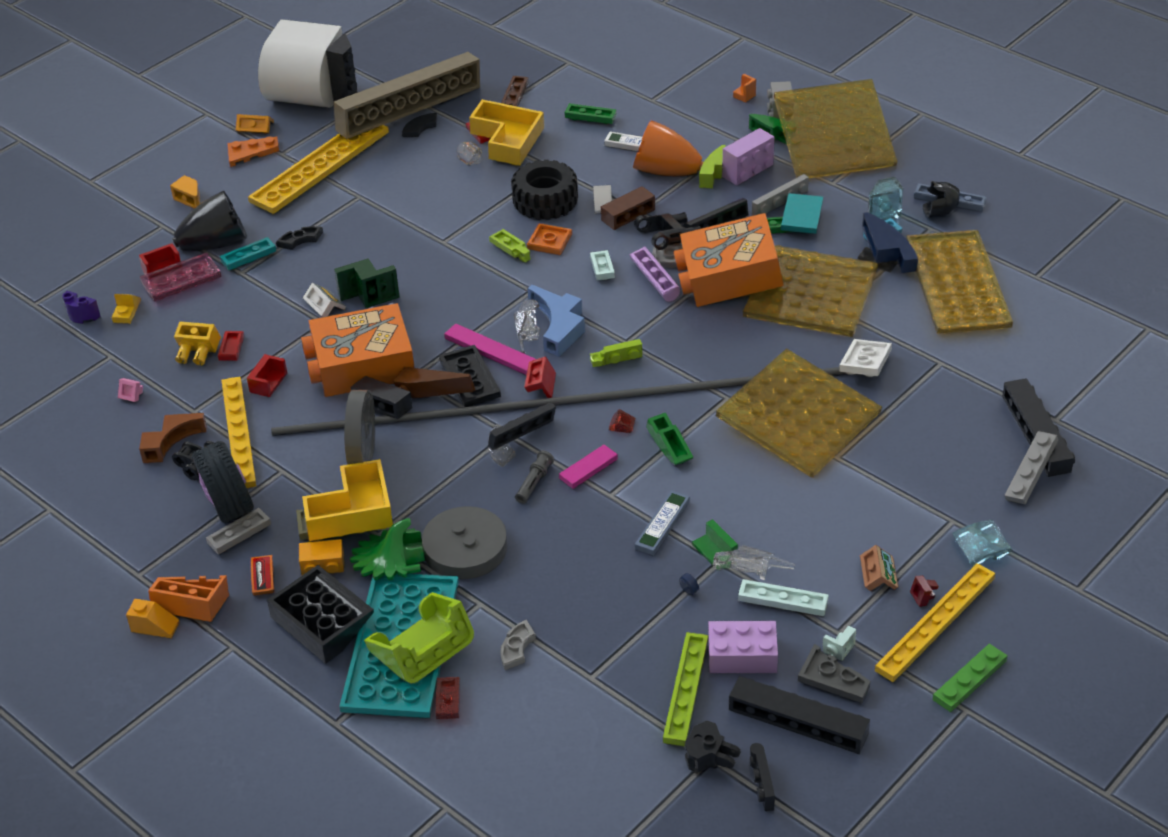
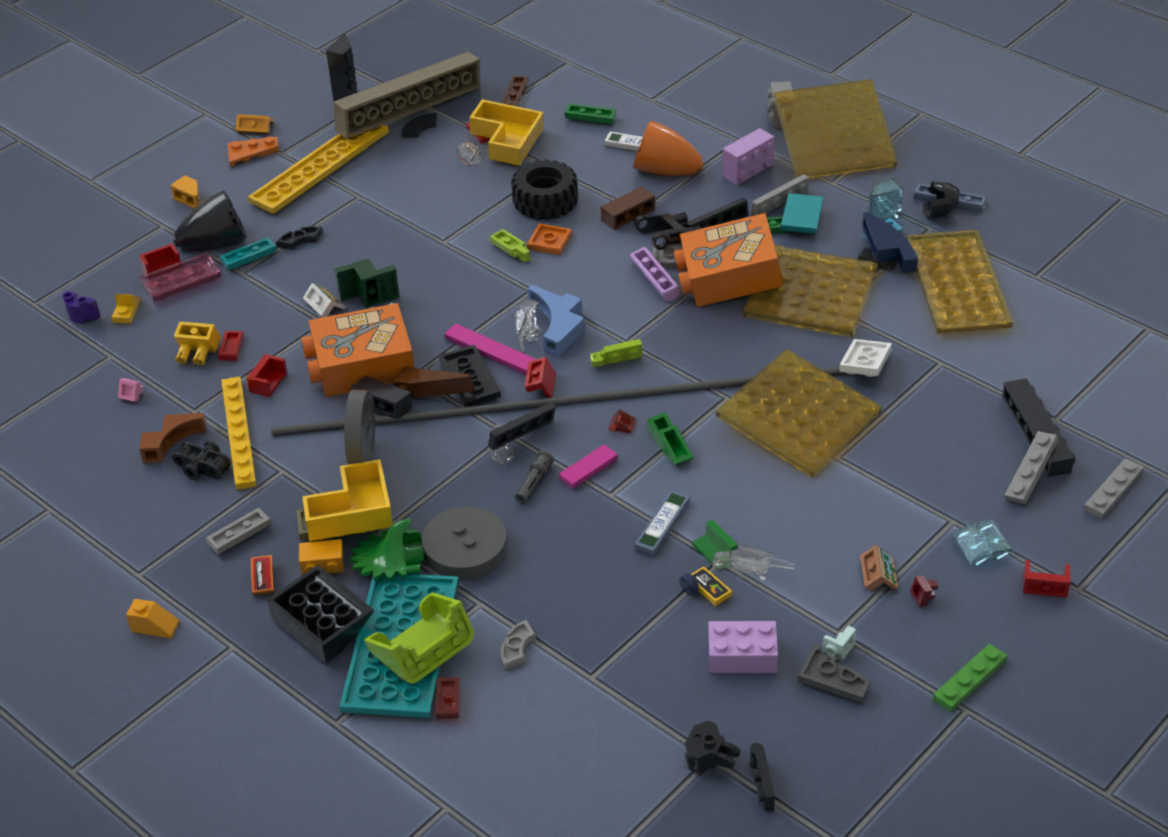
(190, 598): orange wedge -> none
(222, 481): black wheel -> none
(296, 64): white brick -> none
(601, 195): white slope -> none
(602, 265): light aqua plate -> none
(685, 689): lime plate -> none
(711, 168): lime slope -> none
(711, 586): none -> tile
(746, 90): orange panel -> none
(769, 124): green slope -> none
(783, 597): light aqua plate -> none
(799, 714): black brick -> none
(934, 622): yellow plate -> none
(1046, 583): none -> red panel
(1113, 488): none -> light grey plate

